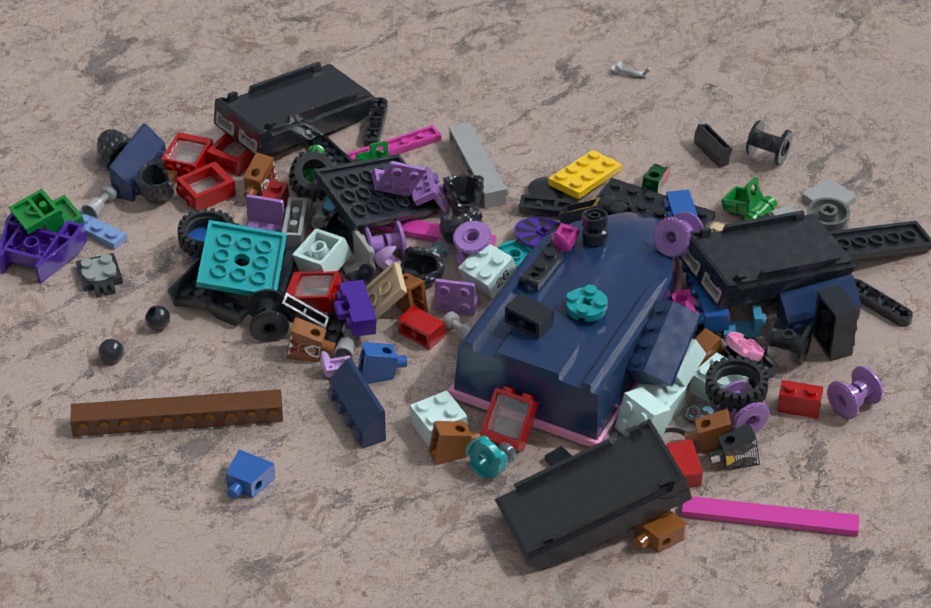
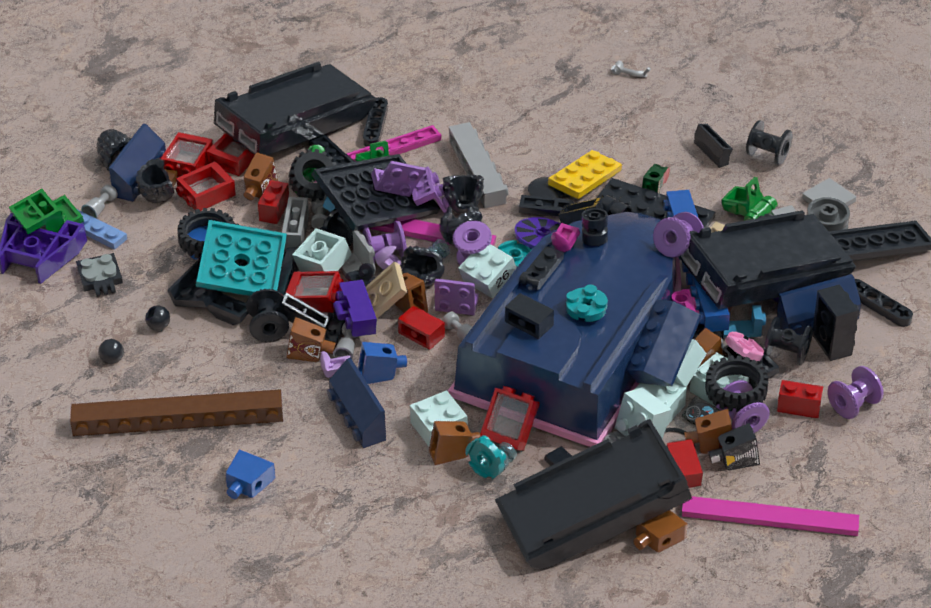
(265, 213): medium lavender bracket -> none

